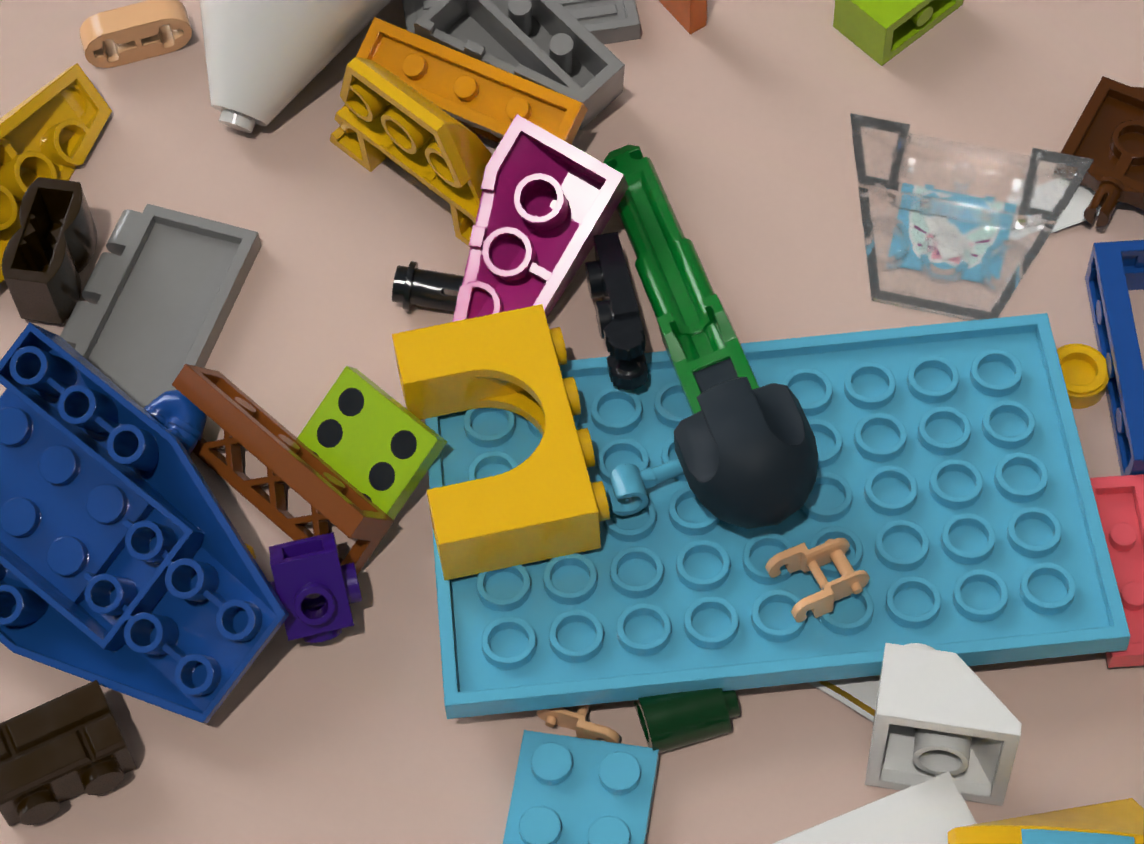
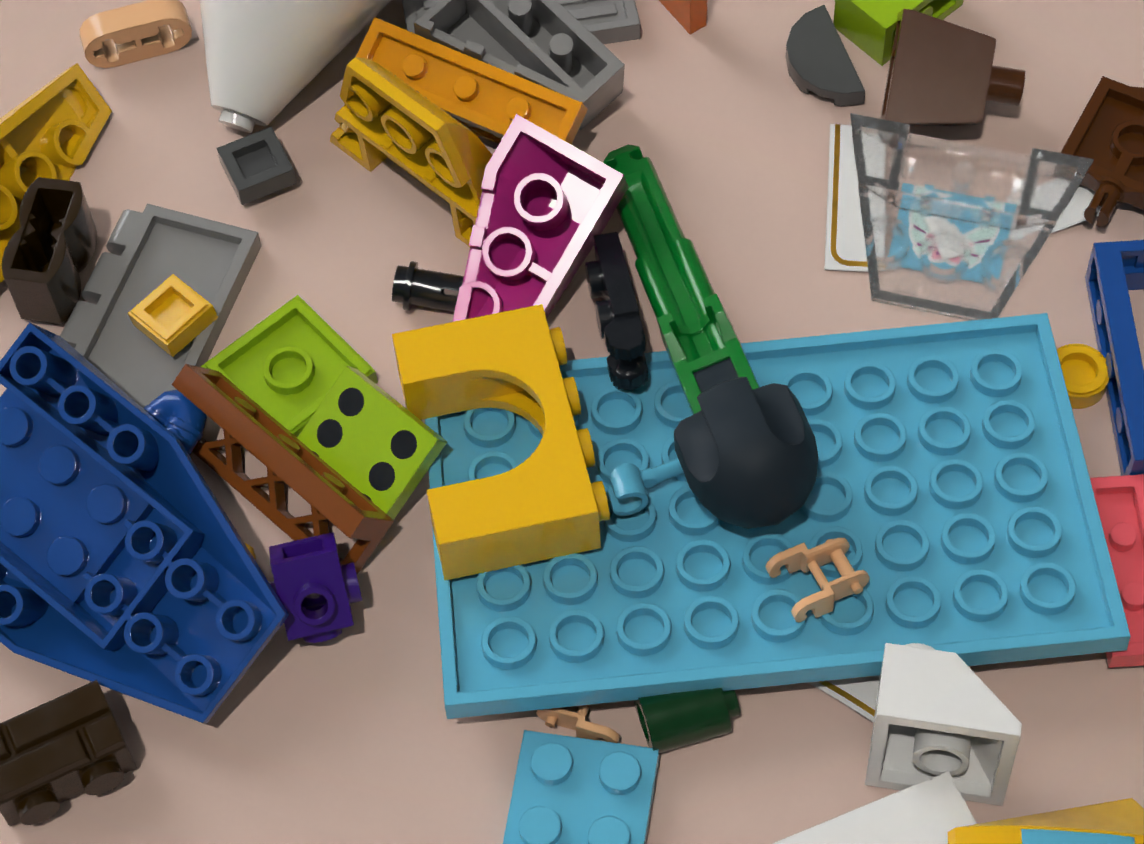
(172, 315): none -> yellow tile
(256, 165): none -> dark grey plate
(289, 363): none -> lime tile
(820, 61): none -> dark grey tile
(844, 224): none -> white sticker
(944, 74): none -> reddish brown torso

